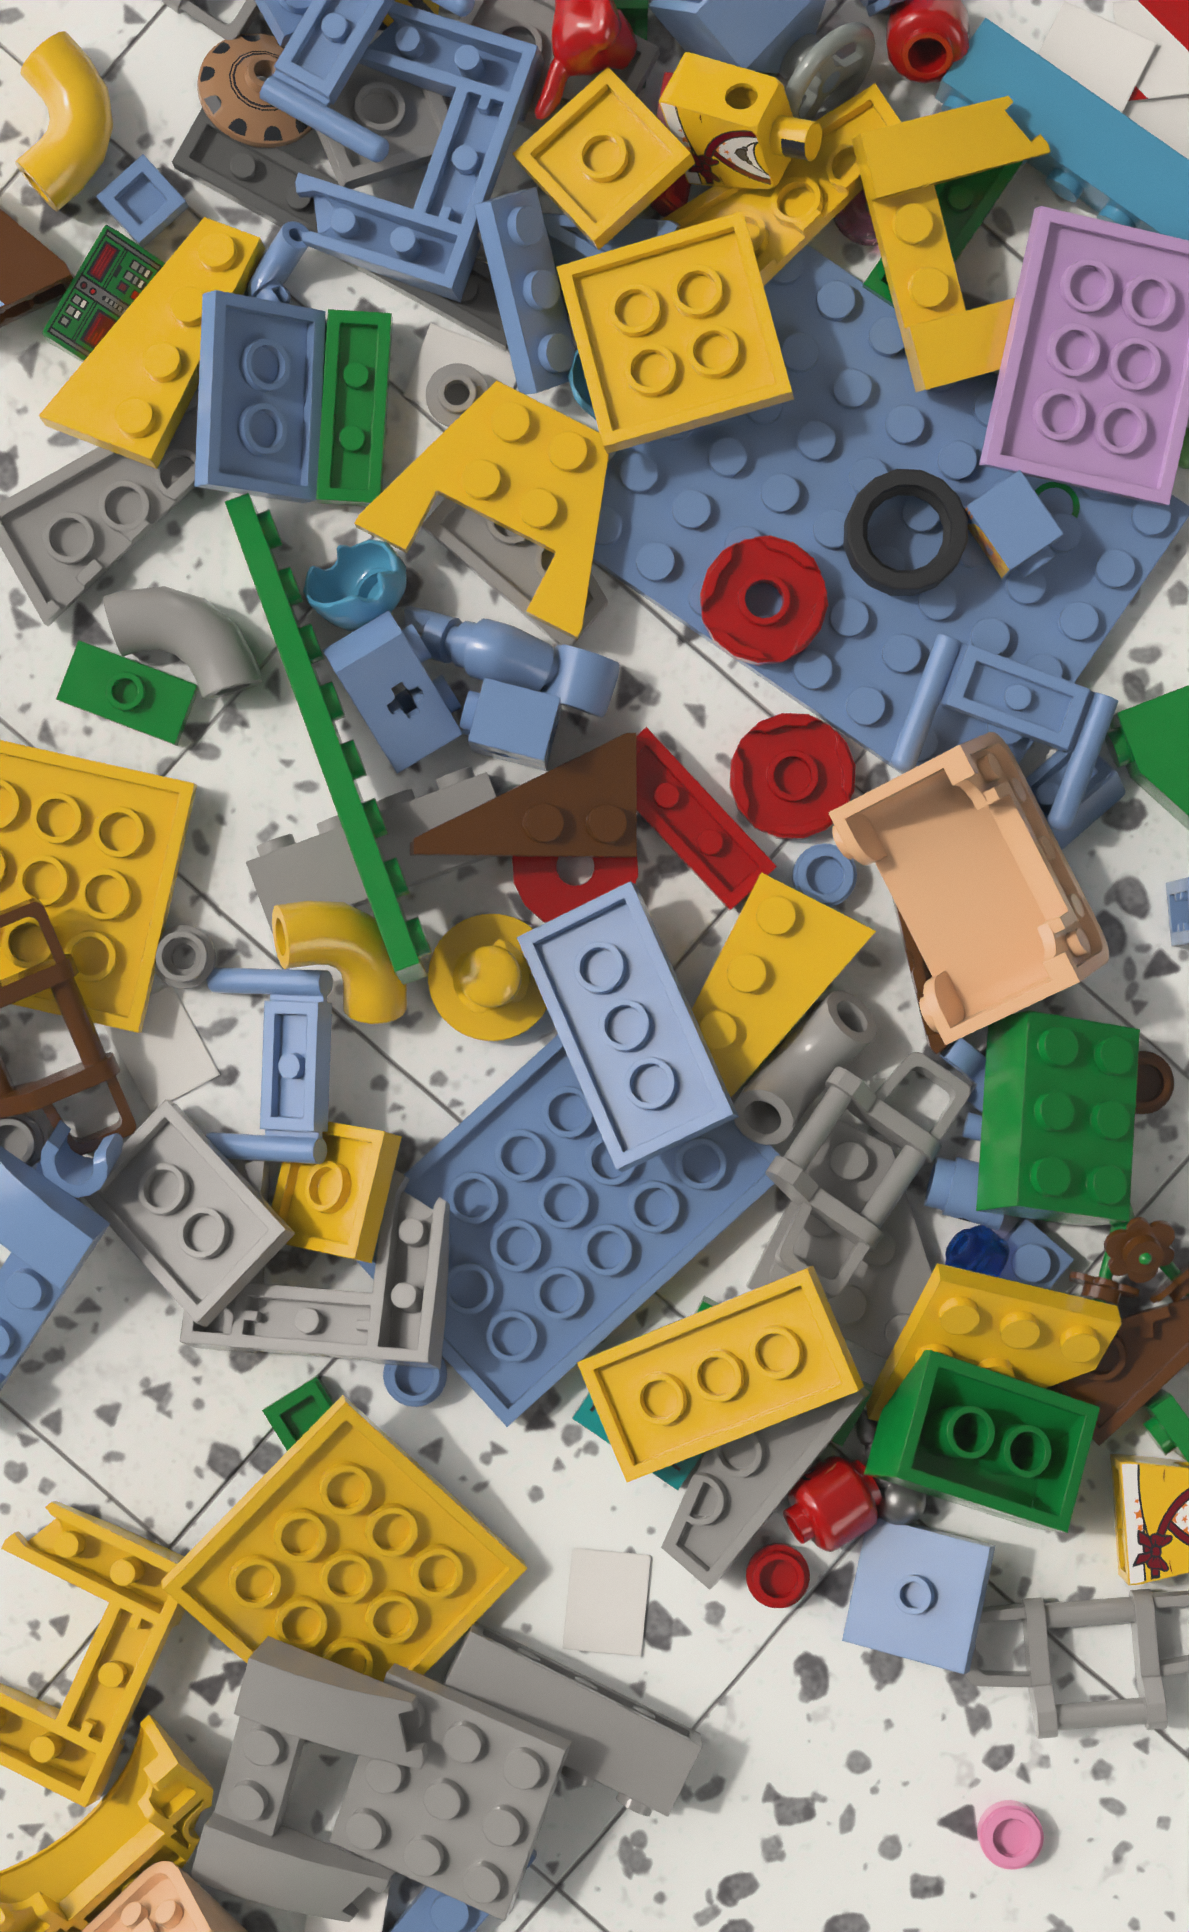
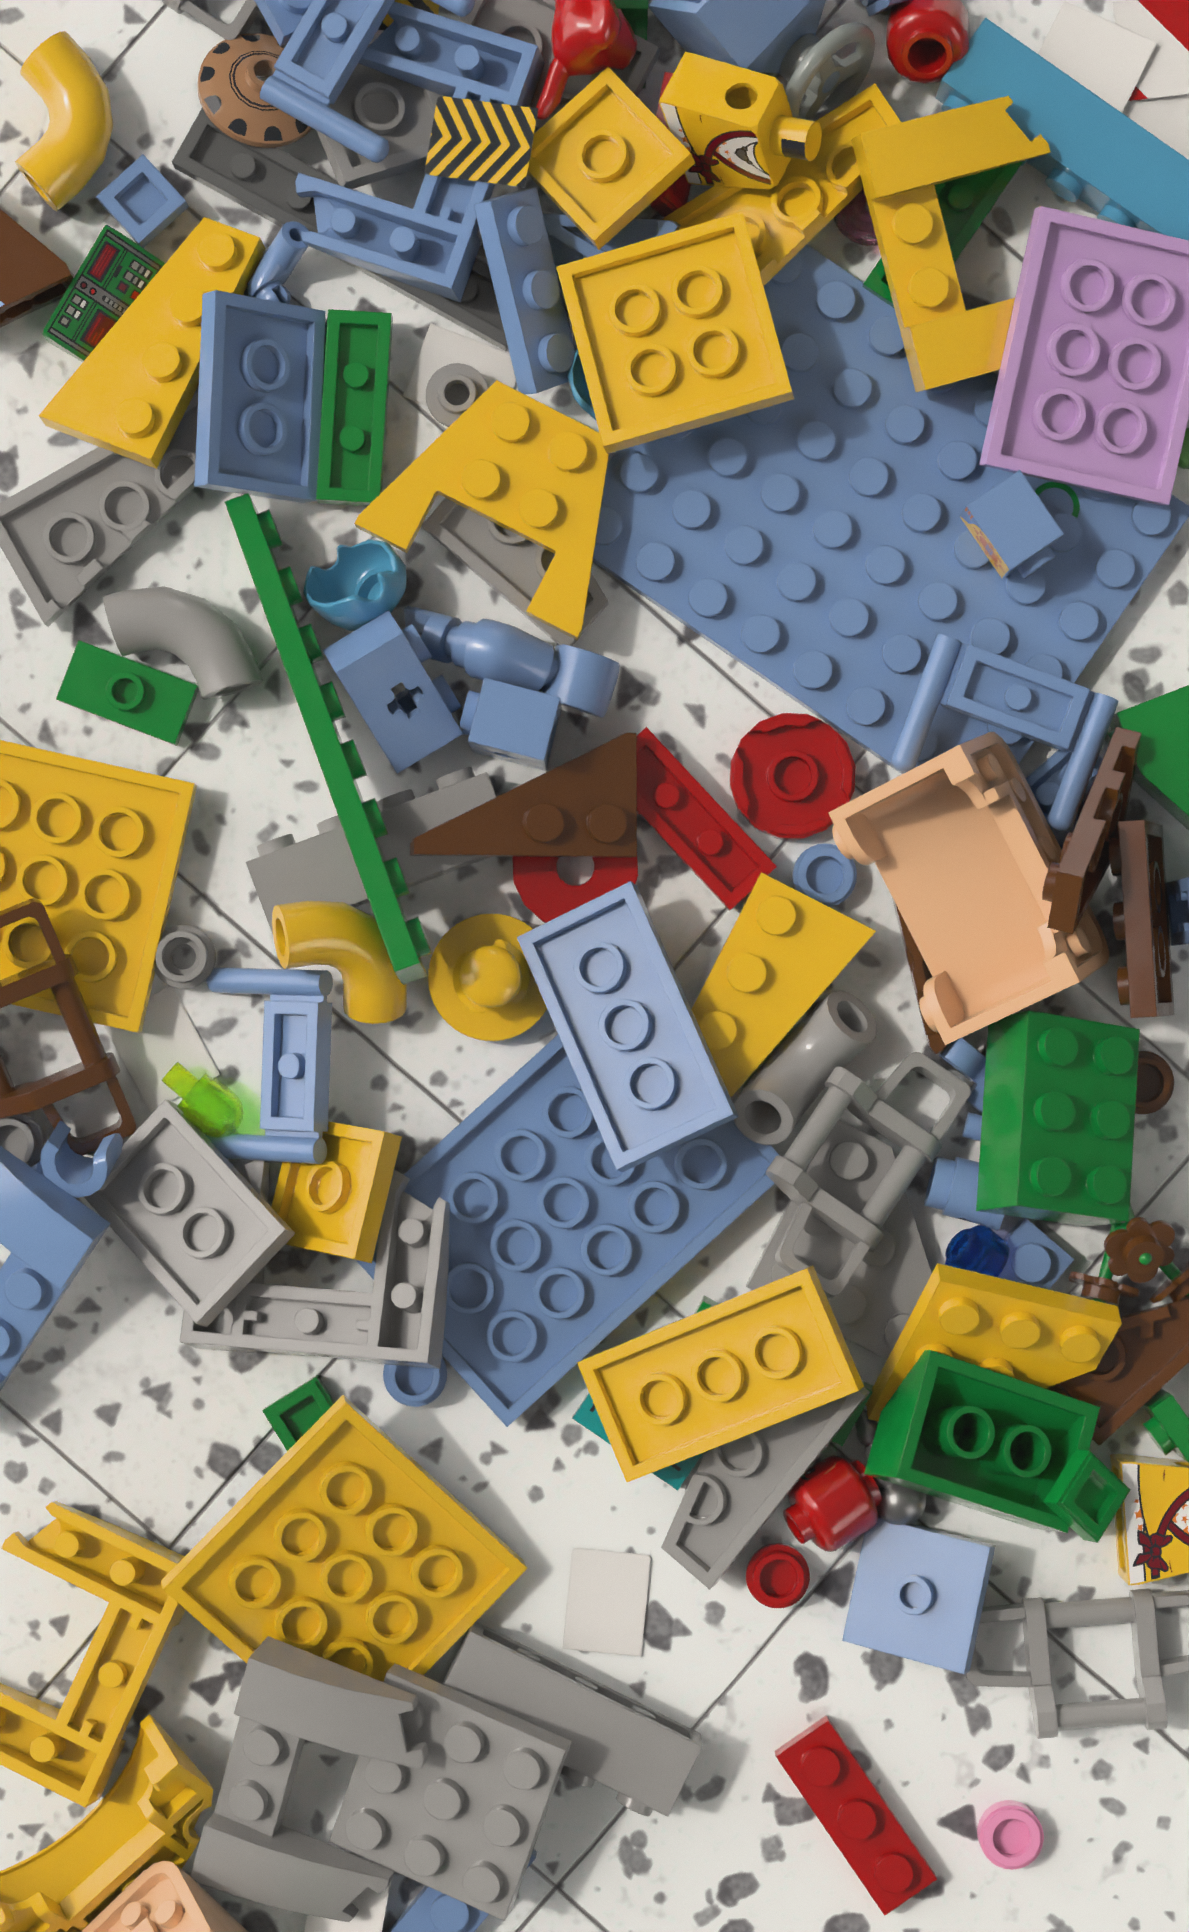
(206, 1102): none -> clear neon green cylinder
(481, 141): none -> sticker
(769, 562): red tile -> none
(855, 1815): none -> red plate
(905, 483): black tyre -> none
(1086, 849): none -> reddish brown wing
(1086, 1495): none -> green tile
(1142, 919): none -> reddish brown plate

